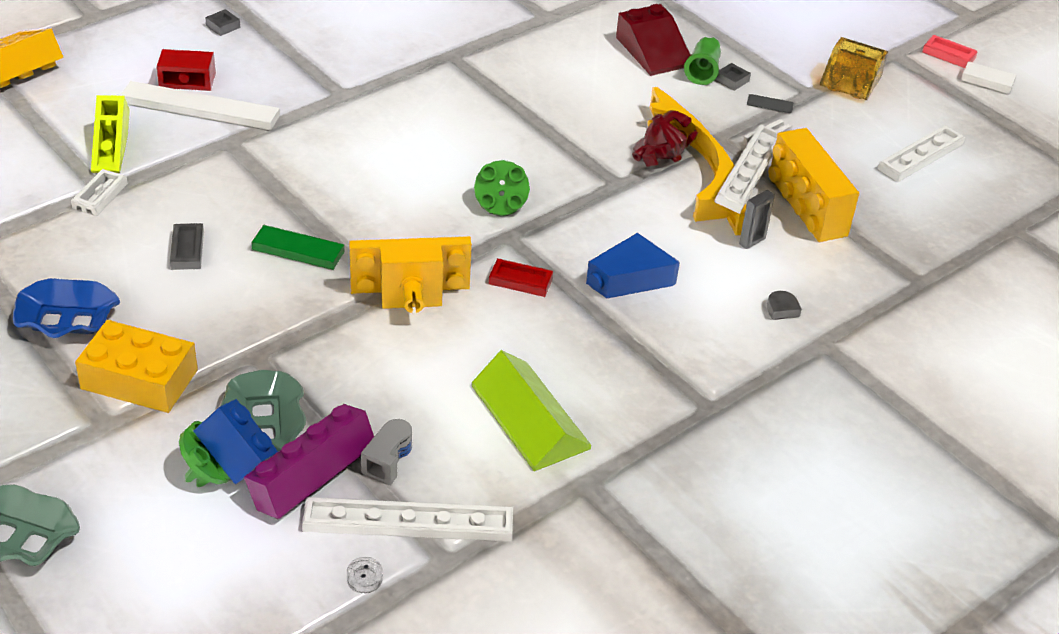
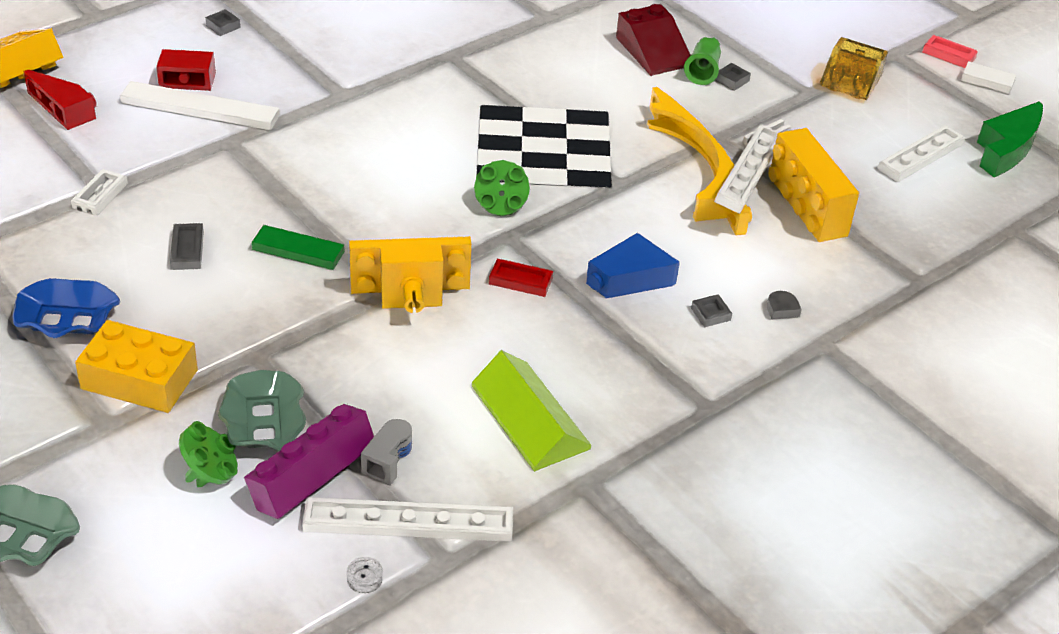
(62, 99): none -> red slope
(110, 133): neon yellow slope -> none
(235, 440): blue brick -> none
(548, 144): none -> sticker
(663, 139): dark red helmet -> none
(711, 310): none -> flat silver tile
(756, 219): flat silver tile -> none
(770, 103): dark grey sticker -> none
(1009, 138): none -> green slope

